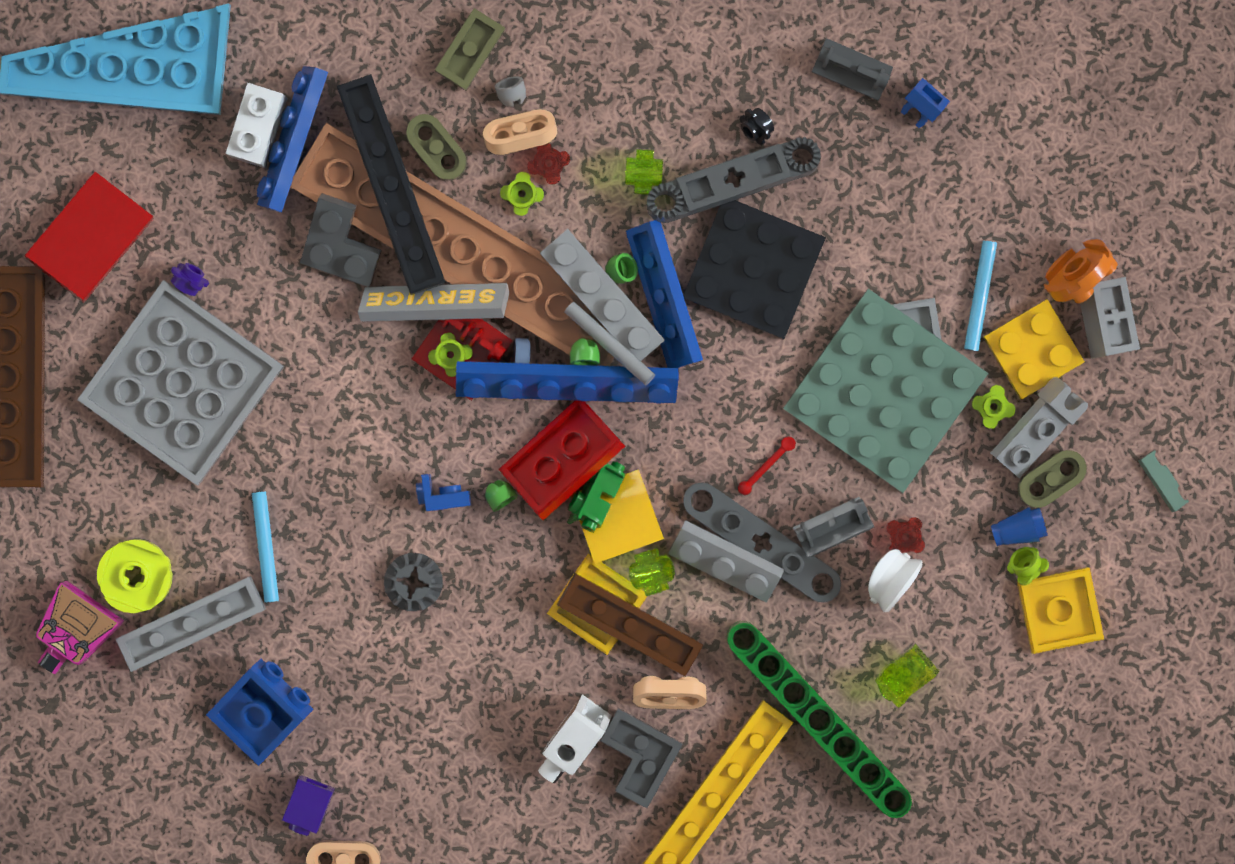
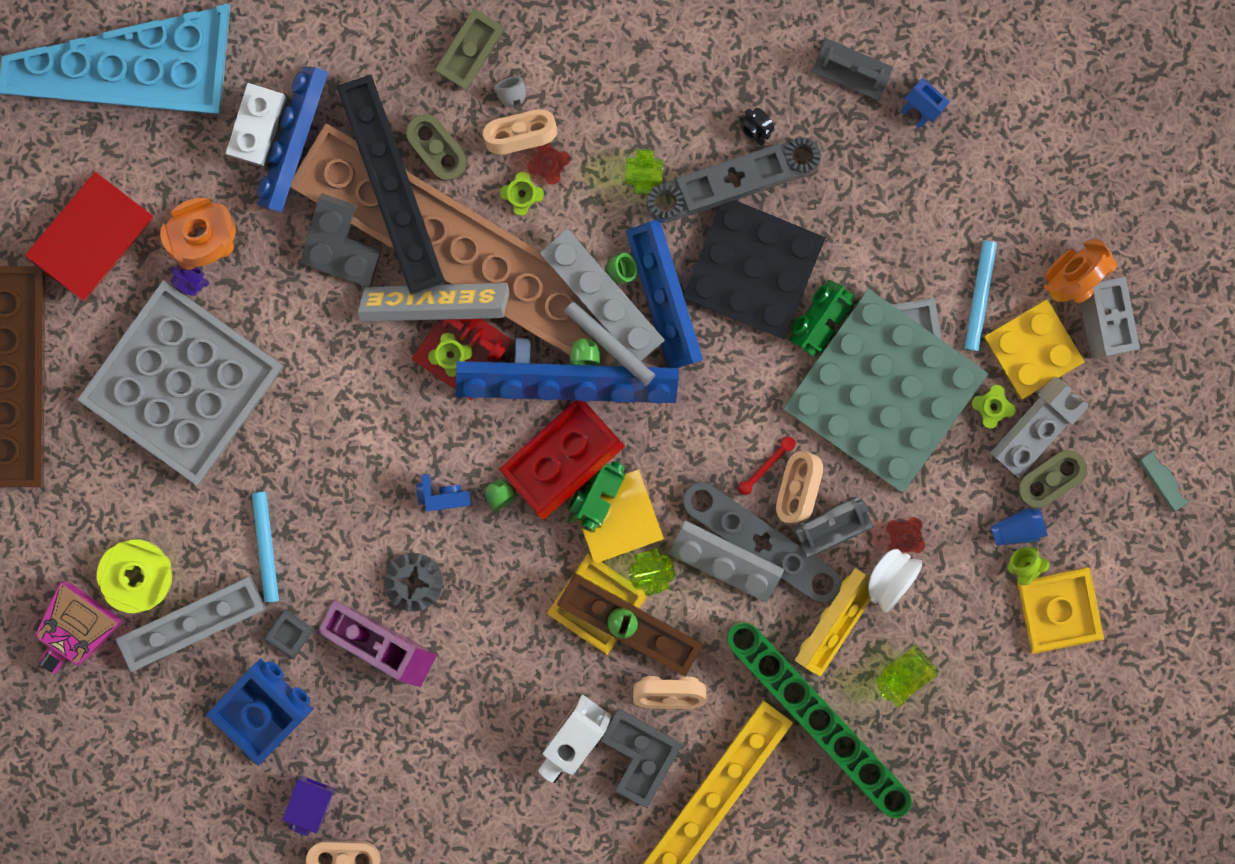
(204, 249): none -> orange plate
(289, 633): none -> dark grey tile
(377, 644): none -> magenta slope
(615, 621): none -> bright green hinge
(799, 488): none -> light nougat plate
(829, 302): none -> green hinge
(835, 623): none -> yellow plate

